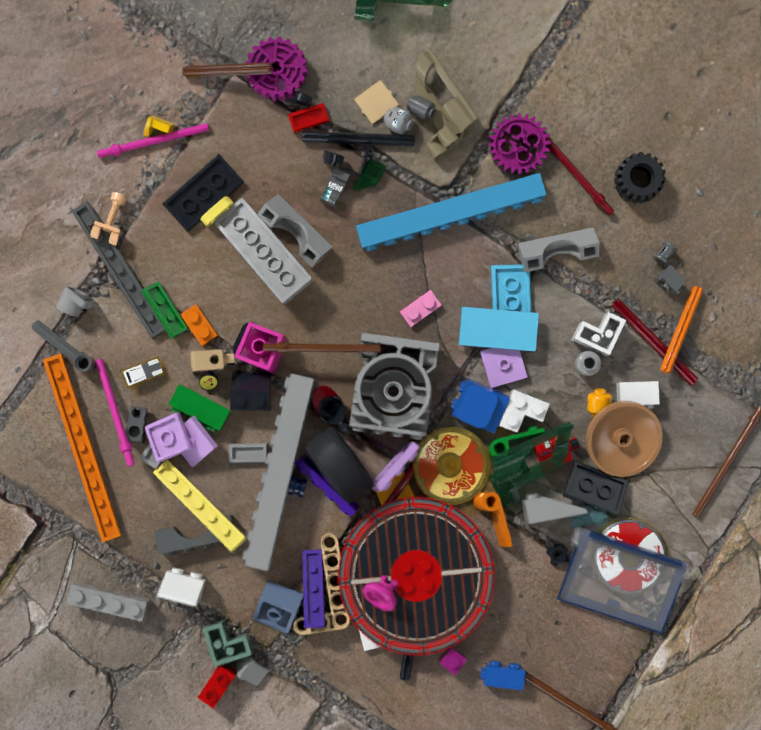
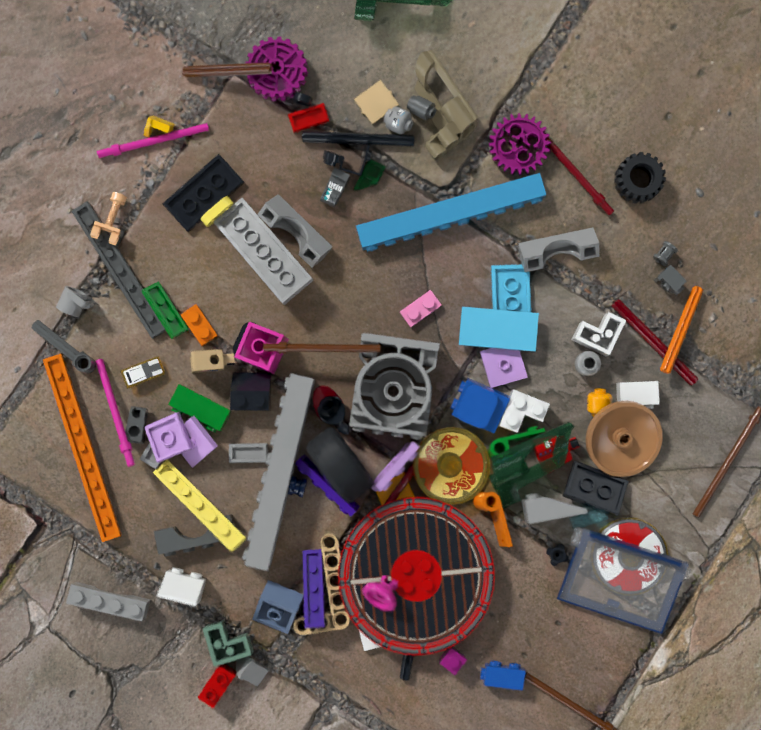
(208, 380): tile -> none

